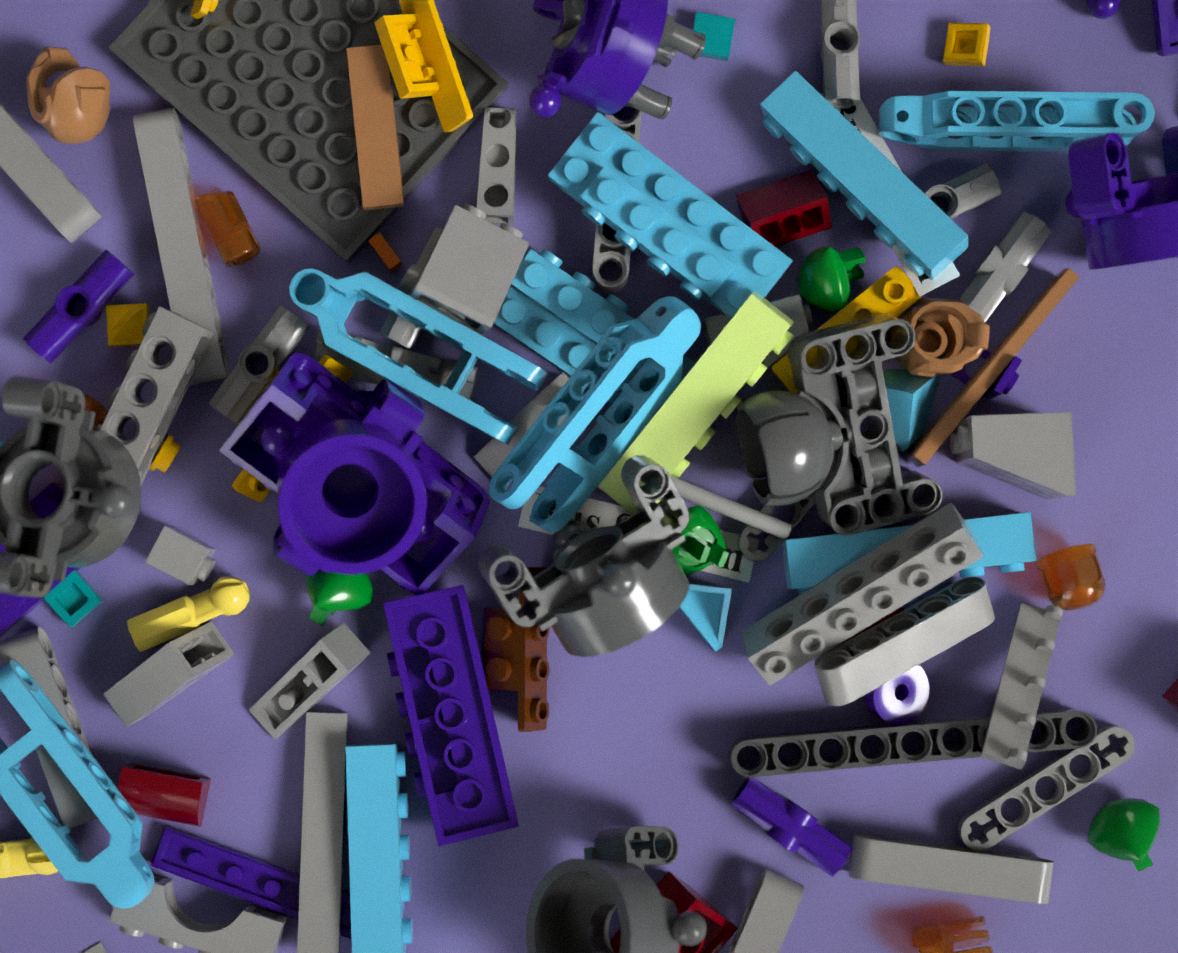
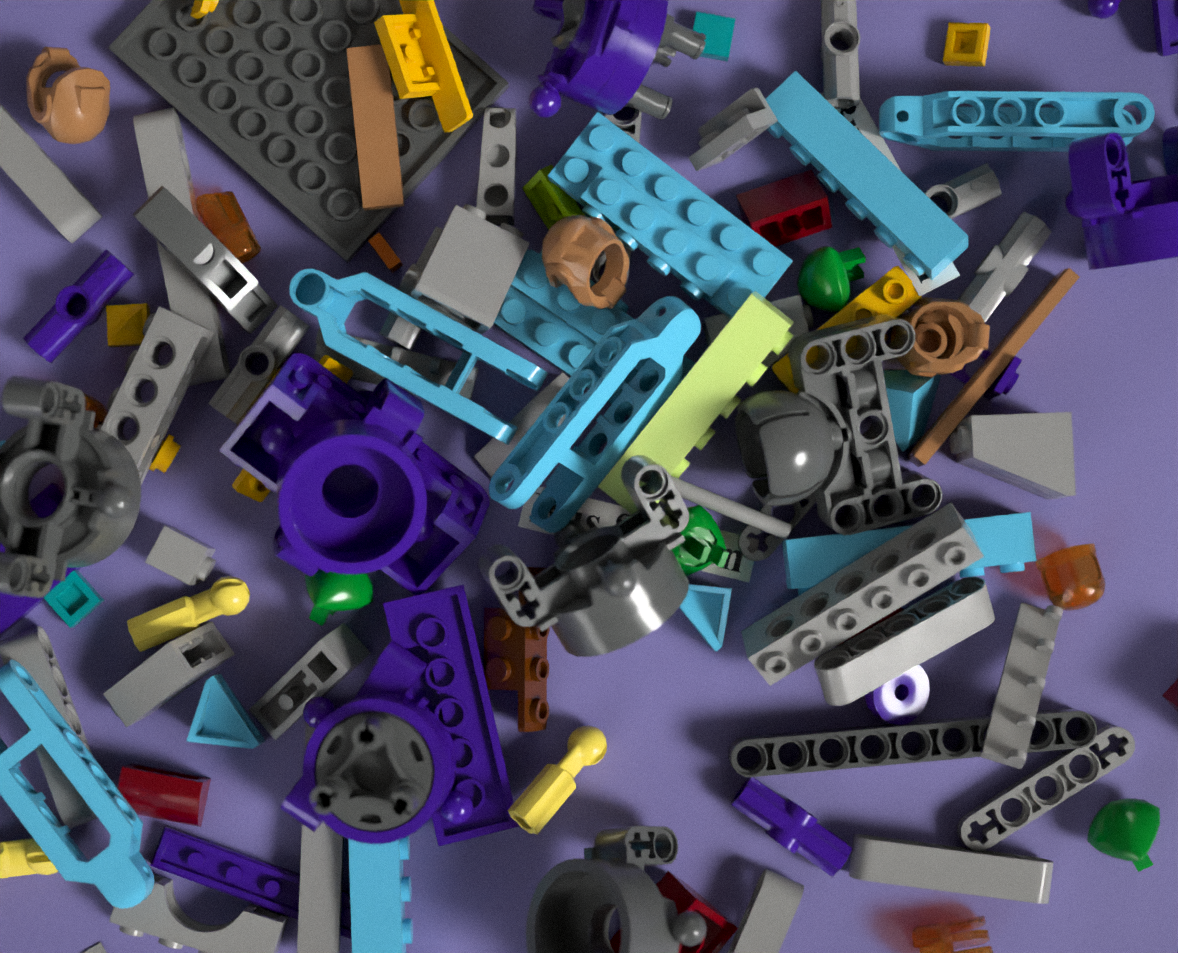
(205, 259): none -> dark grey slope
(222, 718): none -> medium azure slope
(378, 760): none -> piece
(548, 199): none -> lime plate
(556, 781): none -> light yellow piece
(571, 252): none -> medium nougat helmet
(732, 129): none -> light grey bracket

